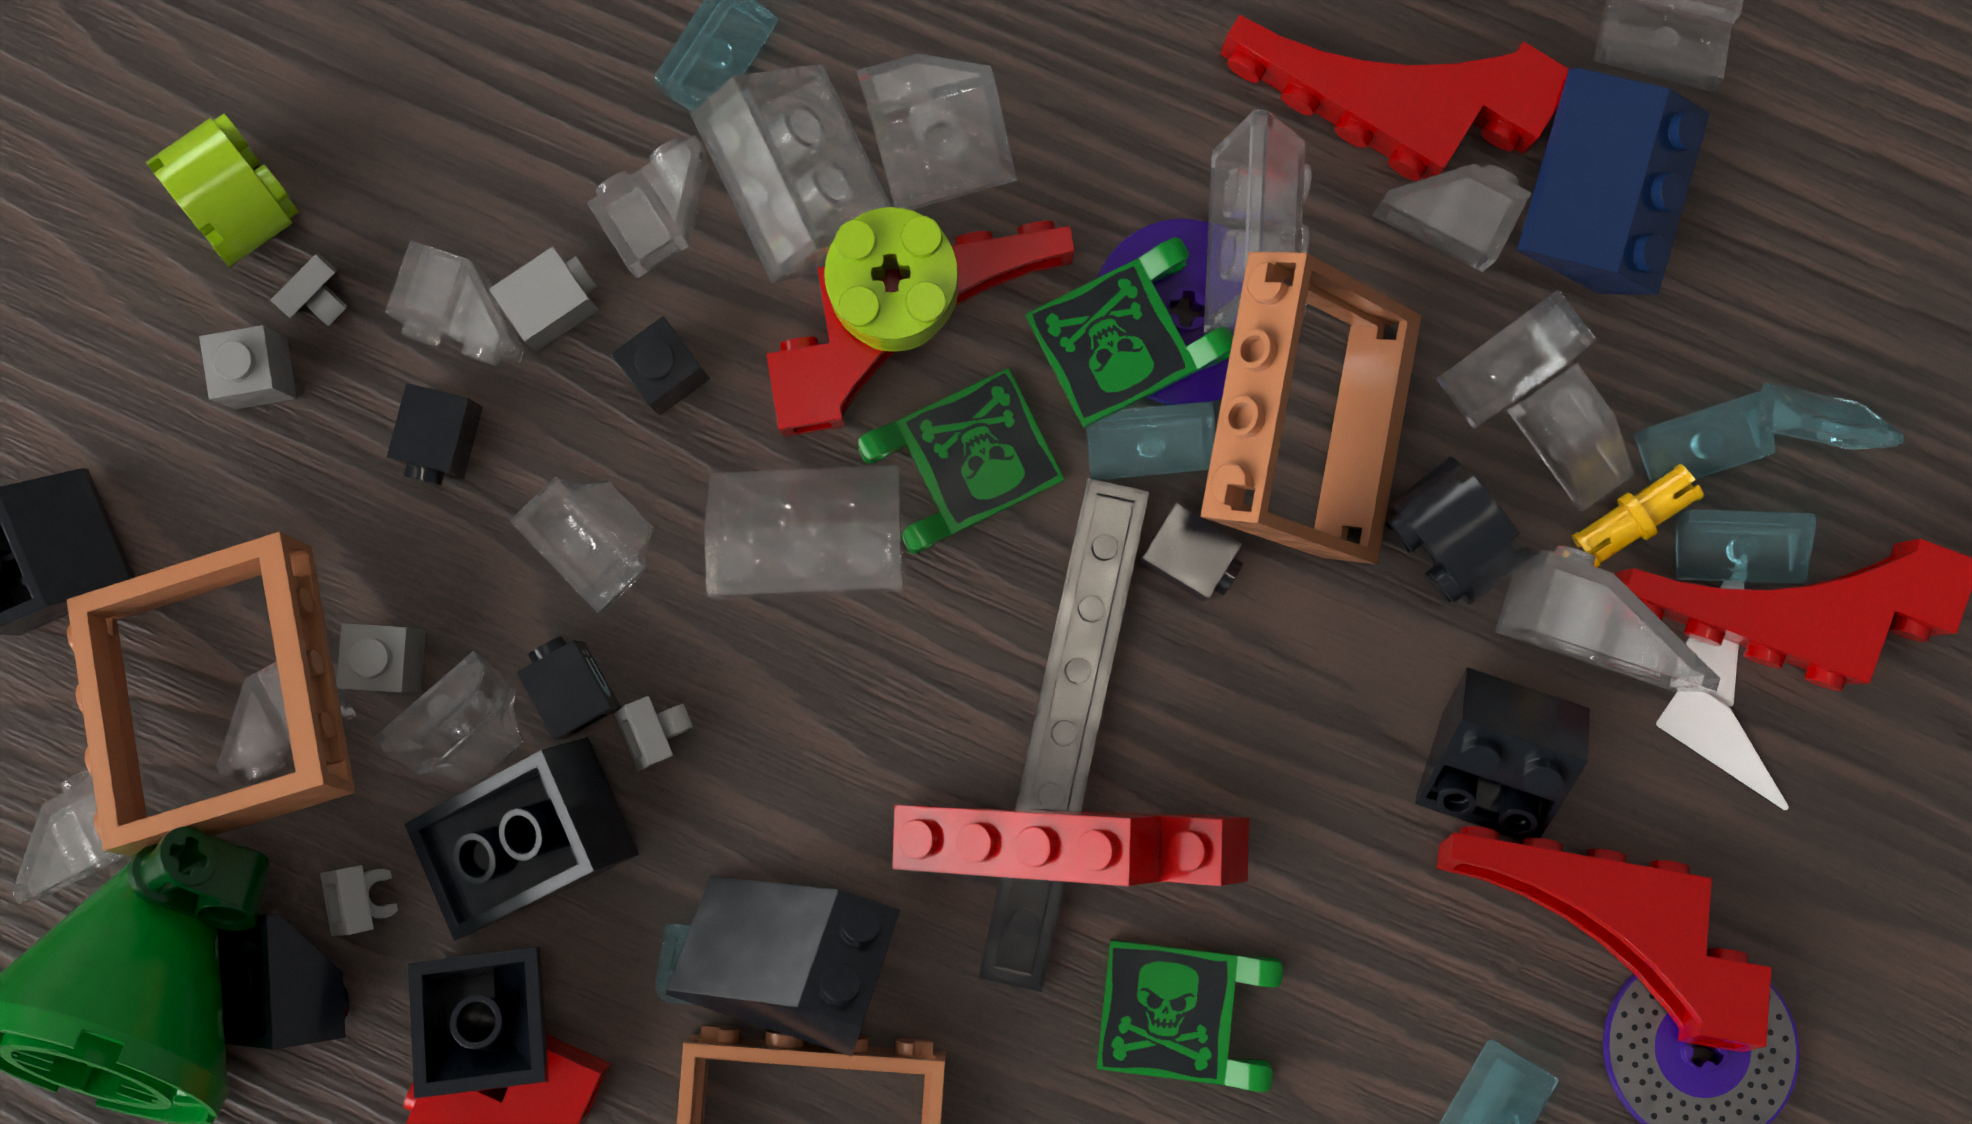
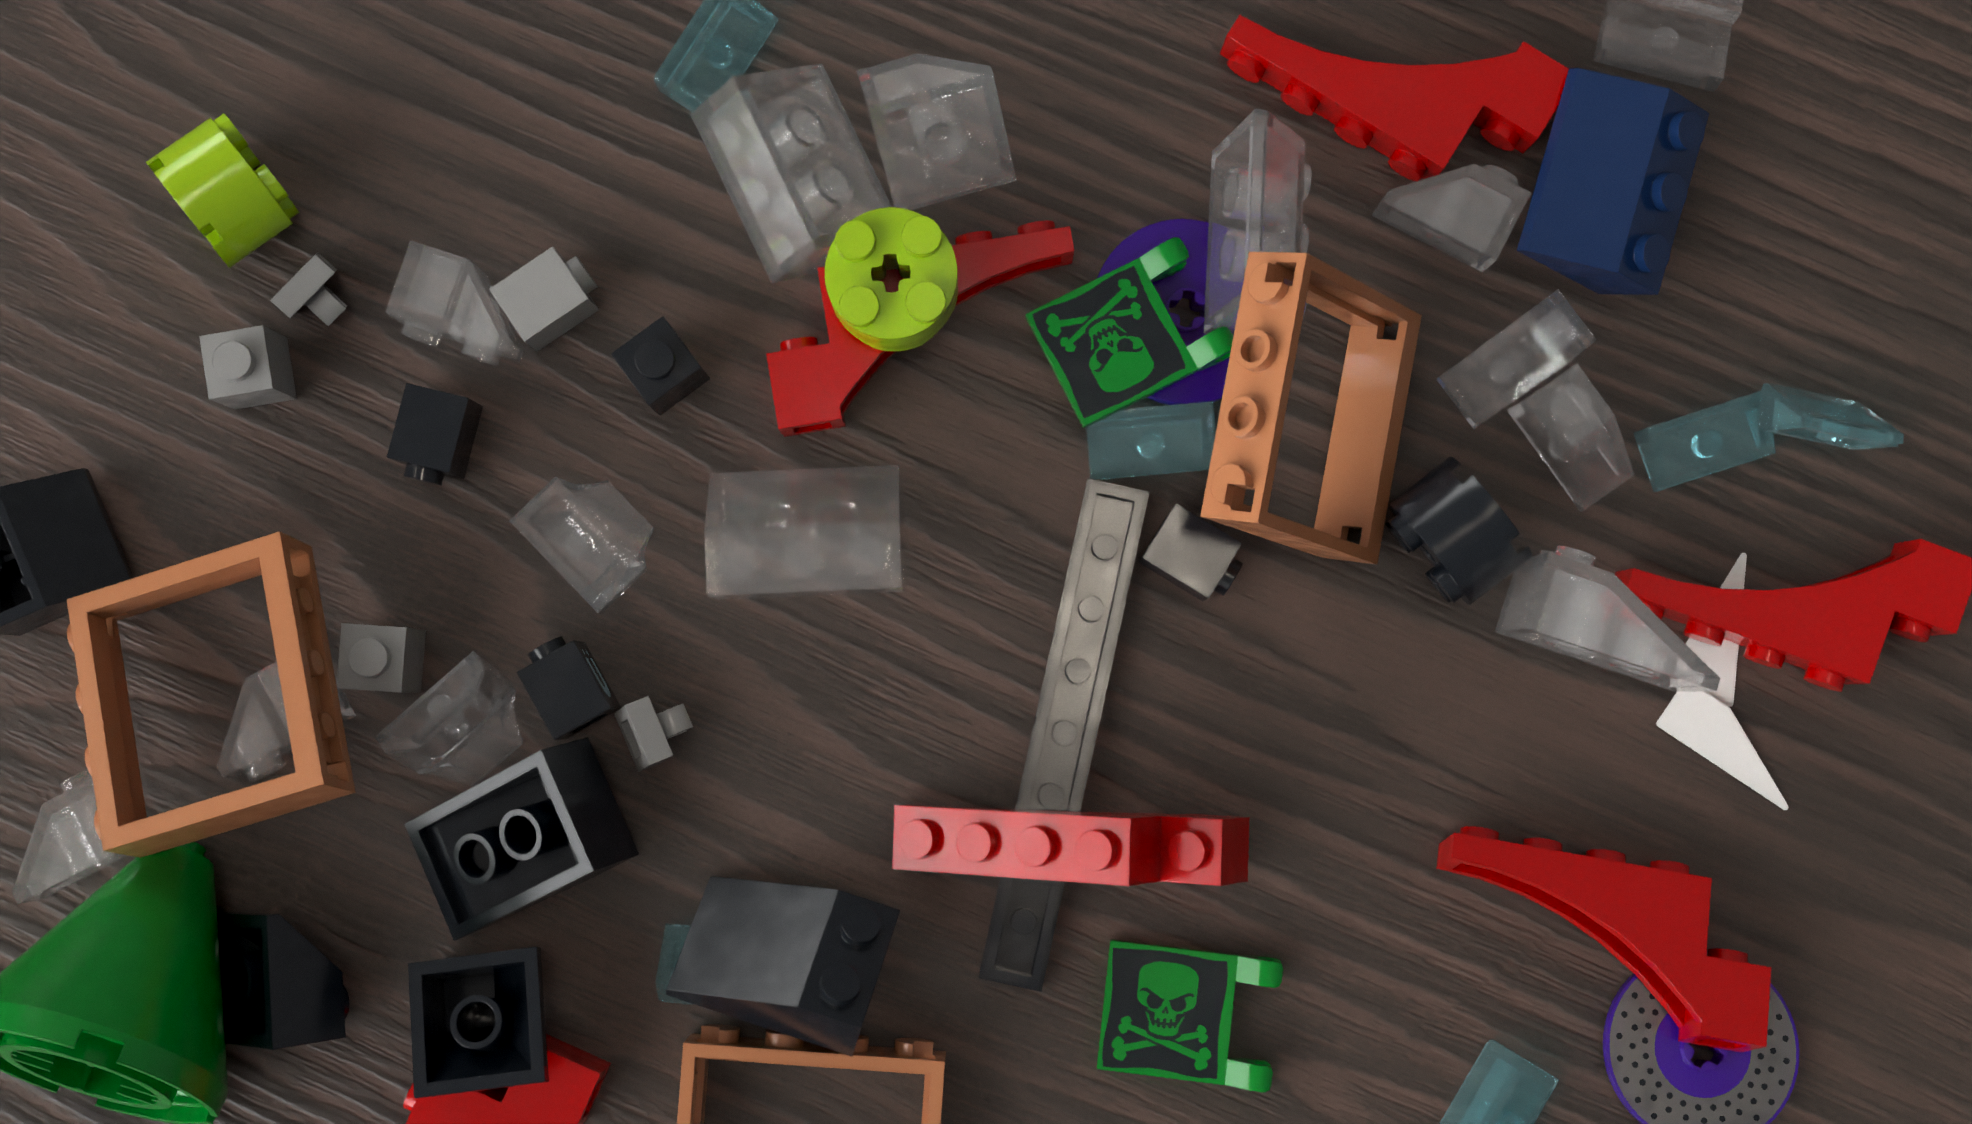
(202, 878): dark green piece -> none
(349, 901): light grey tile -> none
(655, 208): clear slope -> none
(973, 453): flag -> none
(1504, 756): black slope -> none
(1638, 515): yellow pin -> none
(1744, 545): clear light blue slope -> none

